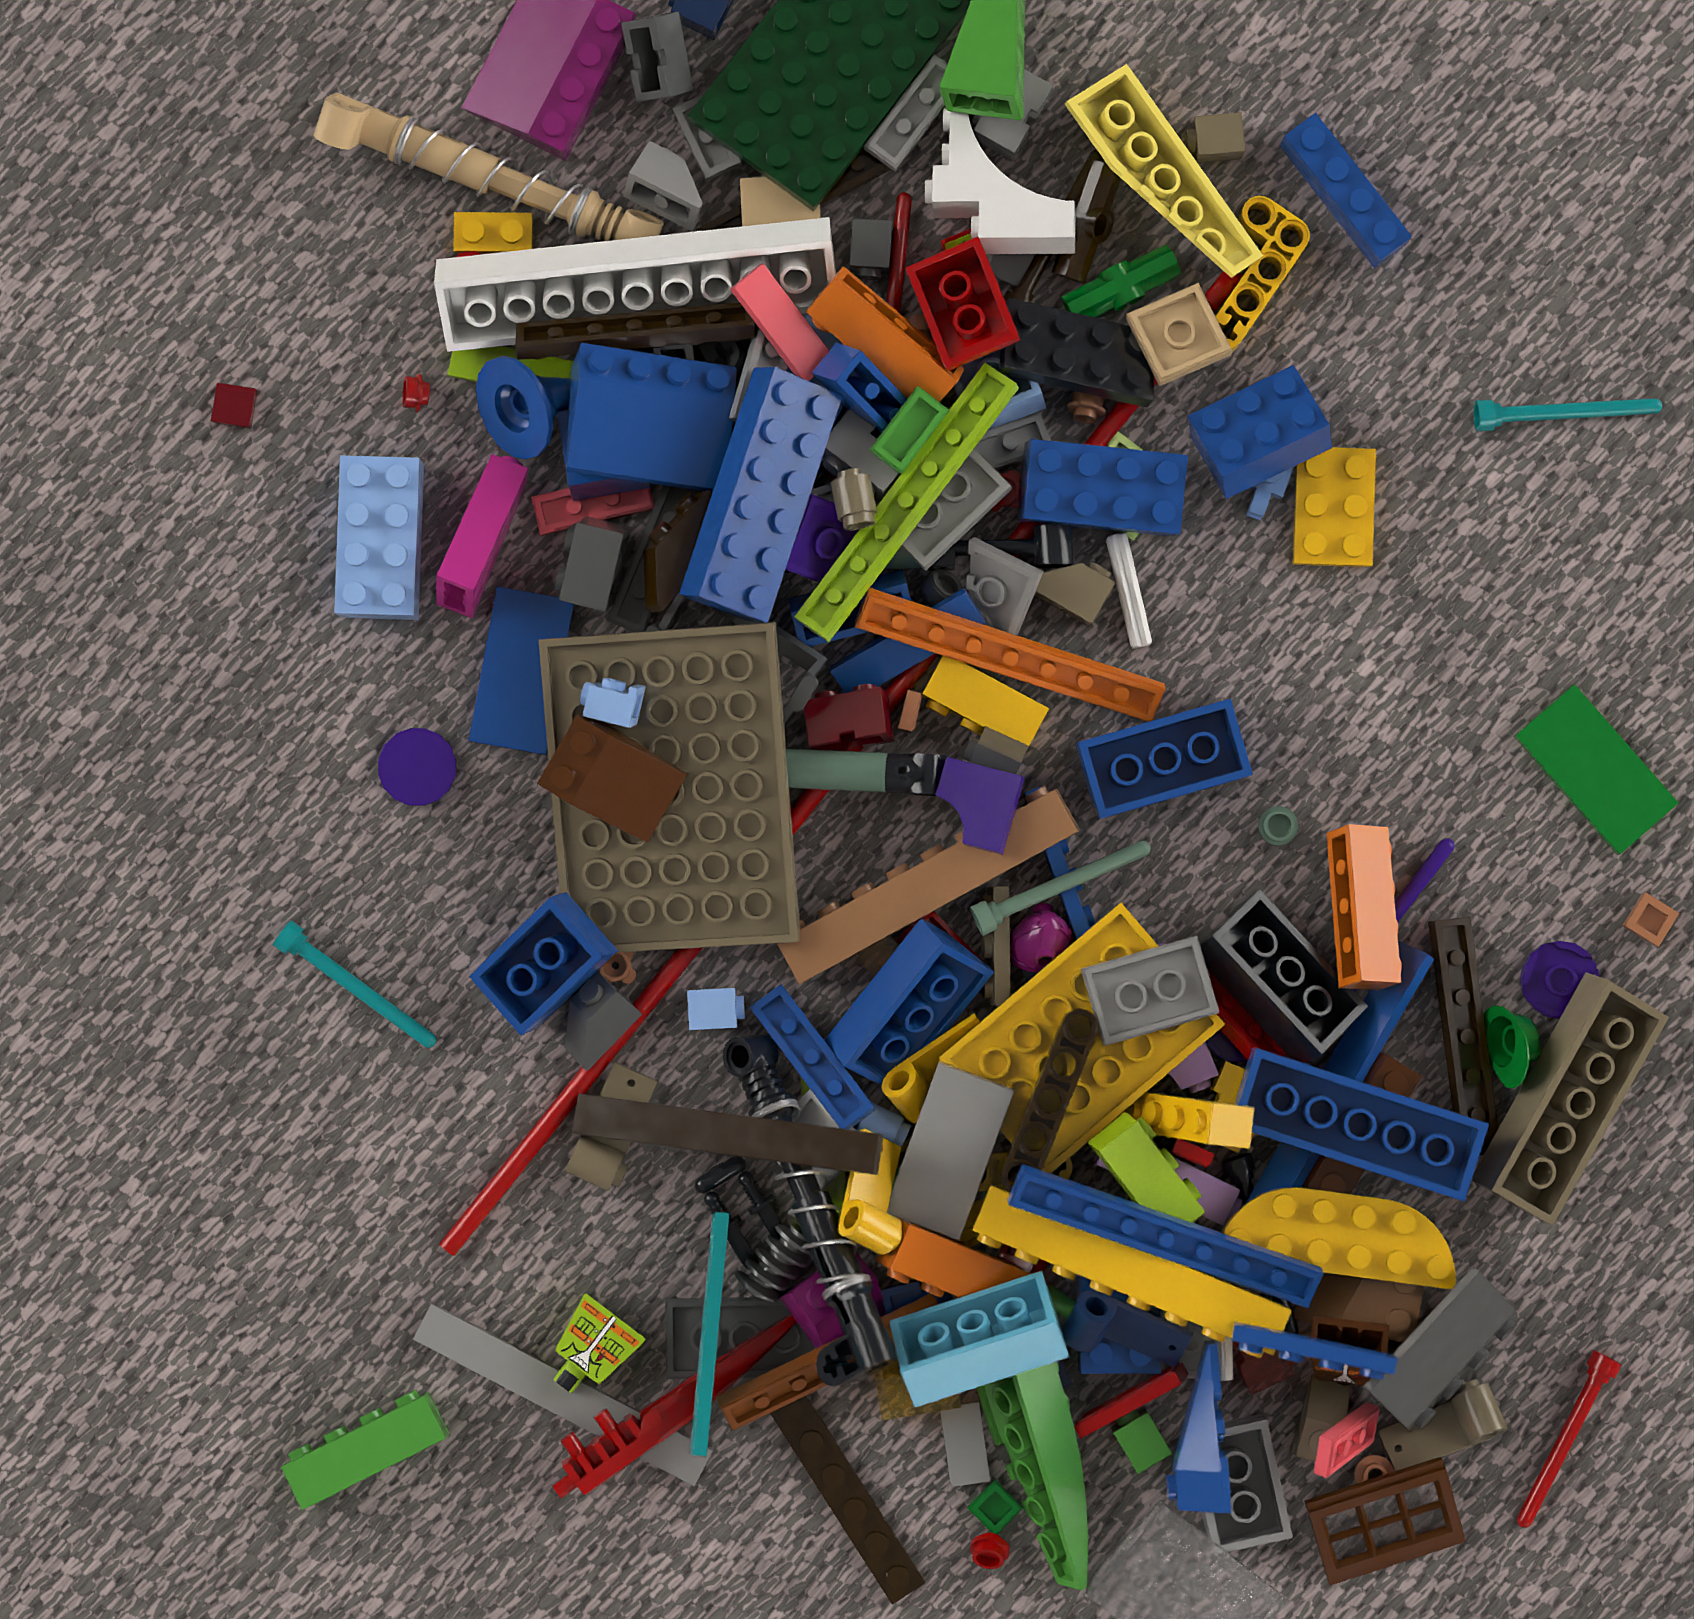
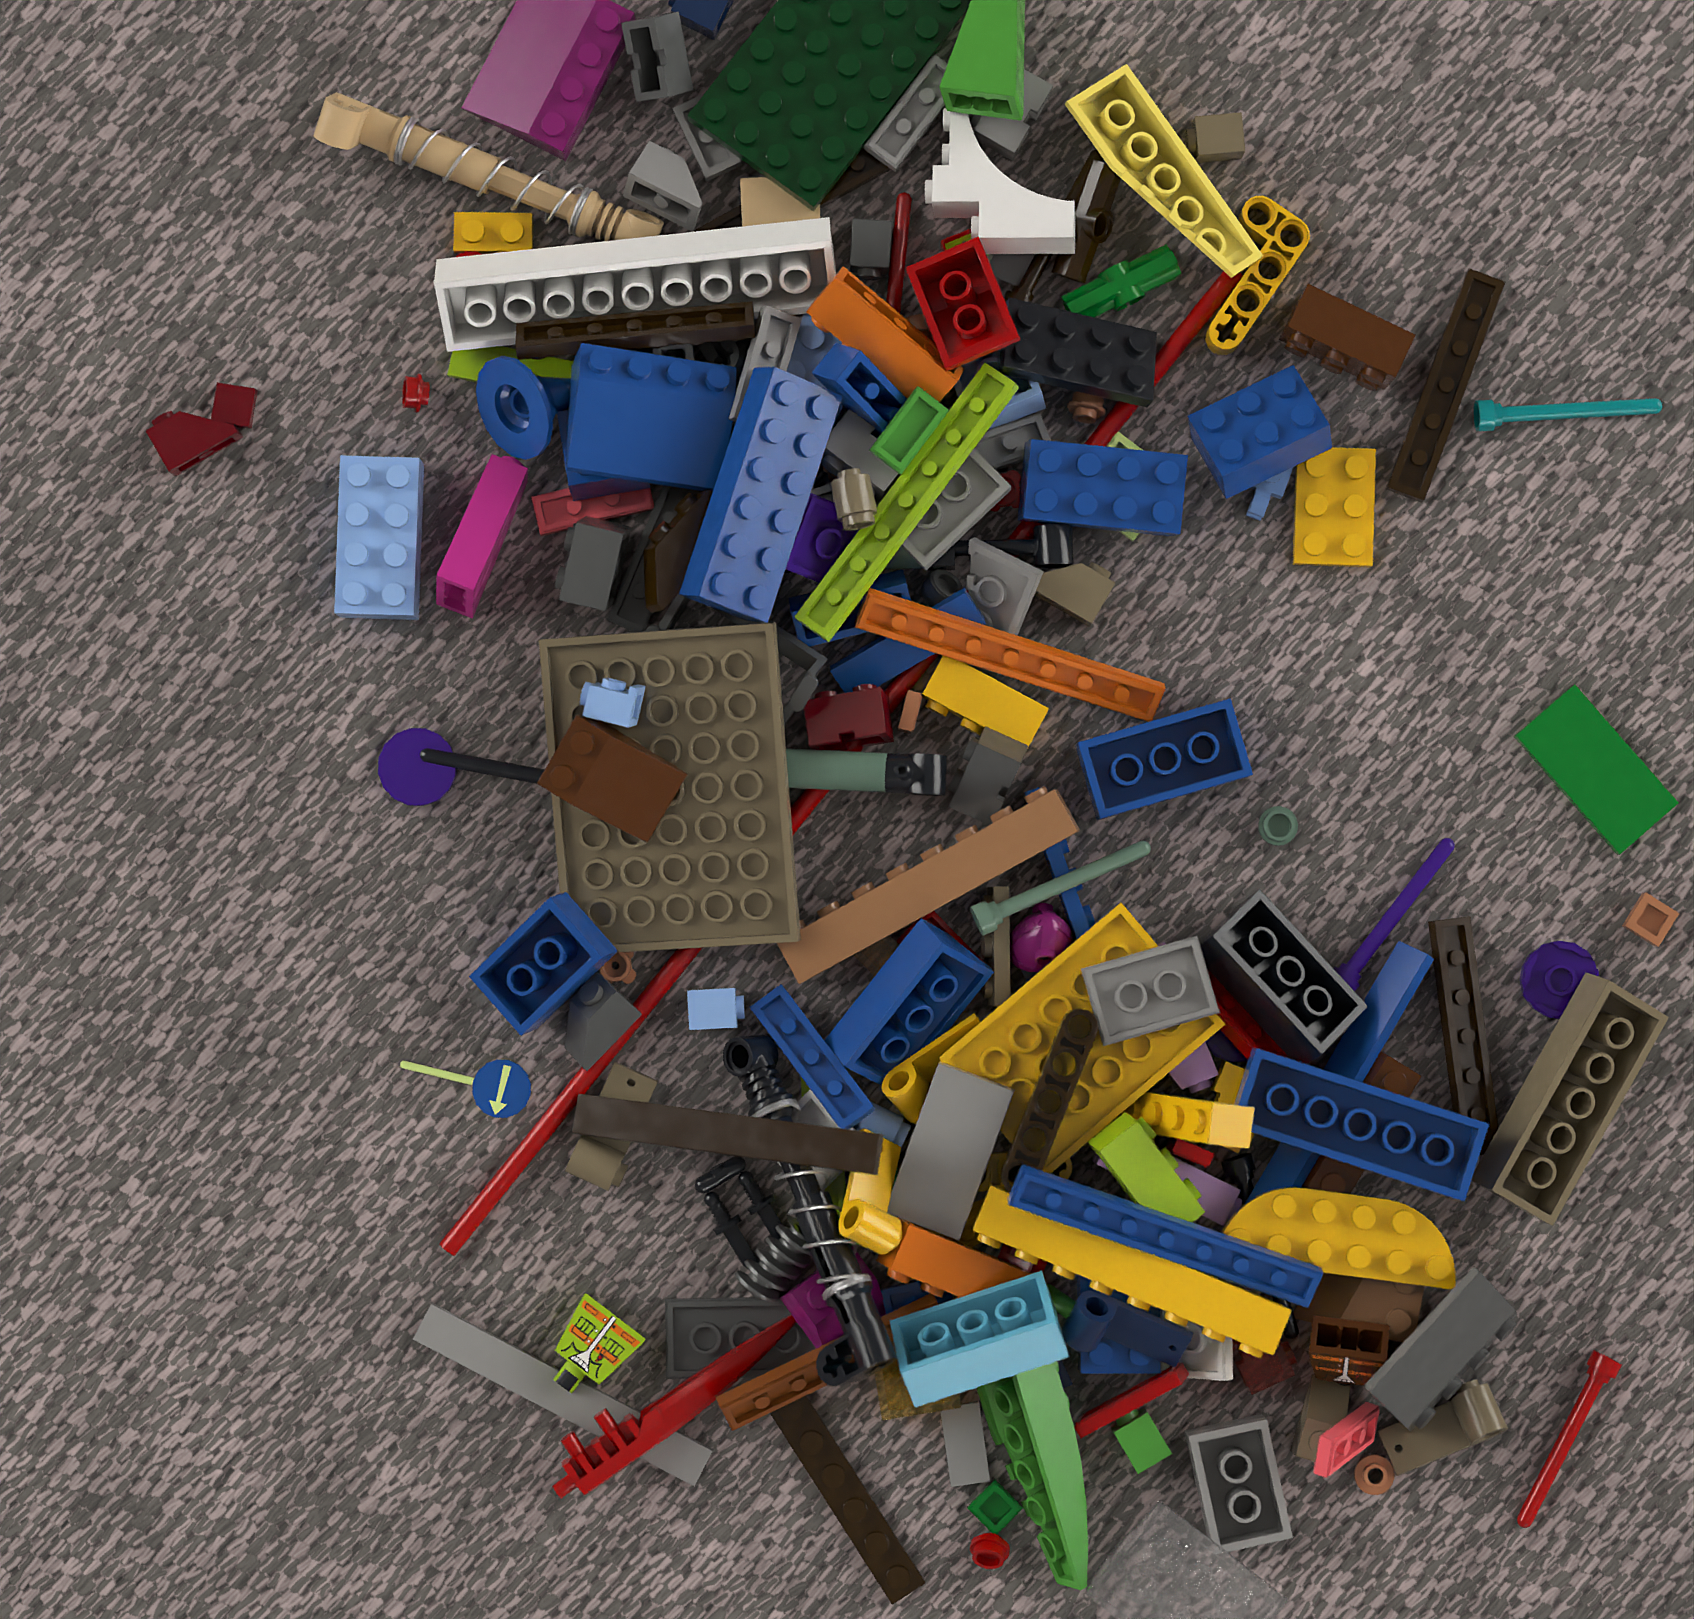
(189, 439): none -> dark red slope
(295, 942): teal piece -> none
(365, 1449): bright green brick -> none
(482, 765): none -> black piece
(498, 1088): none -> blue piece
(510, 685): blue tile -> none
(709, 1334): teal tile -> none
(780, 321): coral tile -> none
(984, 802): dark purple tile -> none
(1128, 590): white axle -> none
(1179, 334): tan tile -> none
(1199, 1465): blue wedge -> none
(1331, 1354): blue plate -> none
(1345, 190): blue brick -> none
(1346, 338): none -> reddish brown brick
(1363, 907): orange brick -> none
(1385, 1521): reddish brown piece -> none
(1445, 385): none -> dark brown plate
(1511, 1044): green piece -> none

